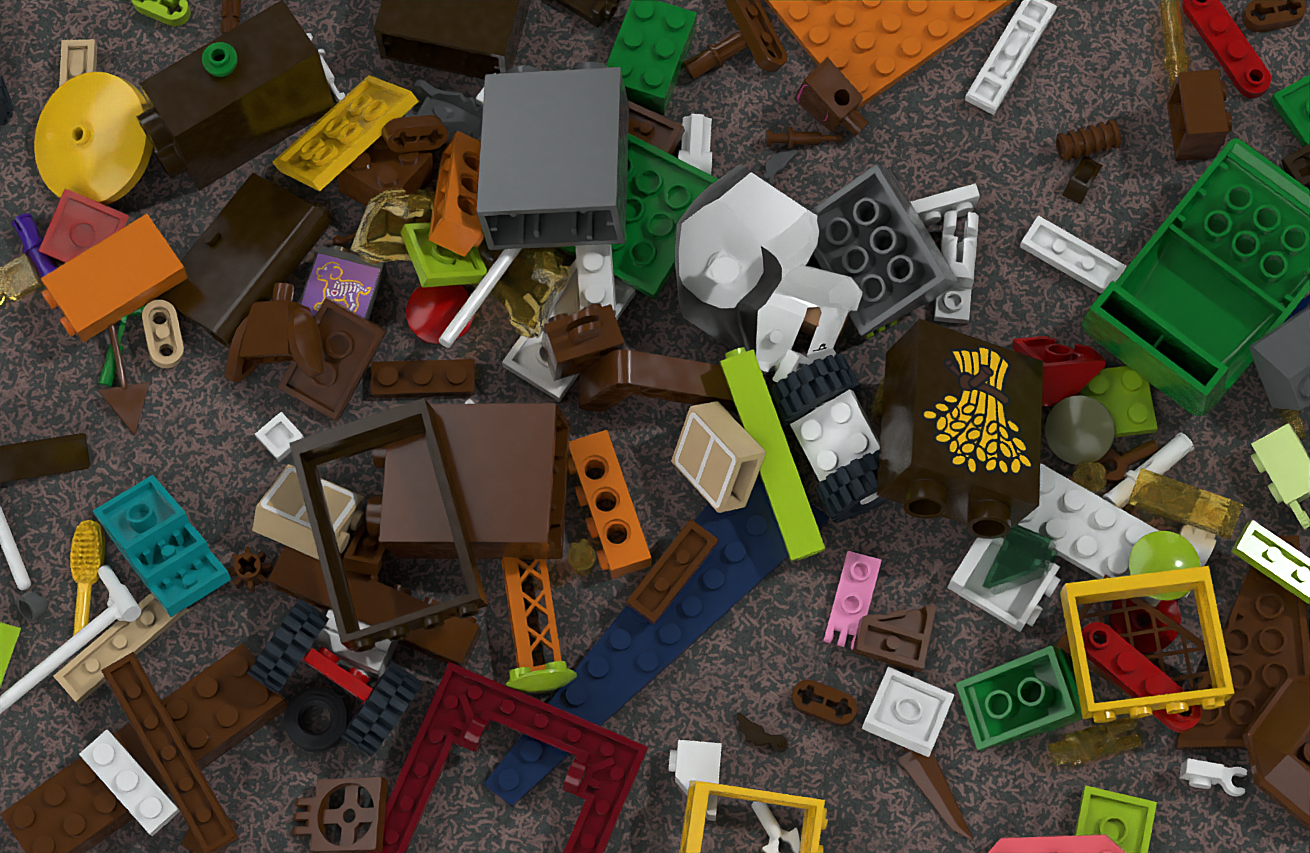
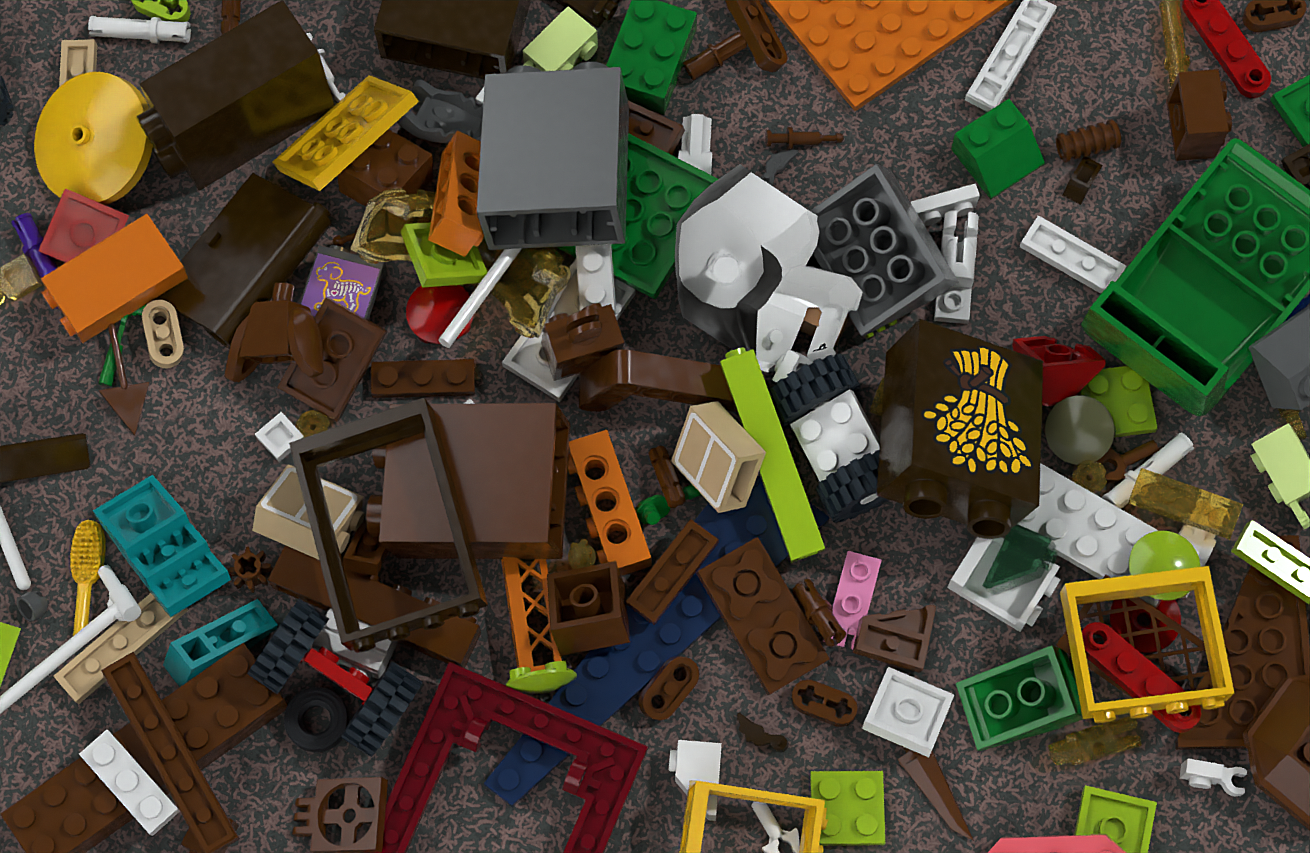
(152, 30): none -> white pin
(213, 641): none -> teal slope
(223, 67): green plate -> none
(312, 418): none -> clear yellow plate
(414, 133): reddish brown beam -> none
(562, 43): none -> yellowish green hinge
(588, 608): none -> reddish brown brick
(655, 507): none -> green piece
(667, 476): none -> reddish brown axle
(668, 689): none -> reddish brown plate
(762, 615): none -> reddish brown piece
(819, 612): none -> reddish brown pin
(831, 99): reddish brown torso -> none
(853, 806): none -> lime plate
(998, 149): none -> green slope

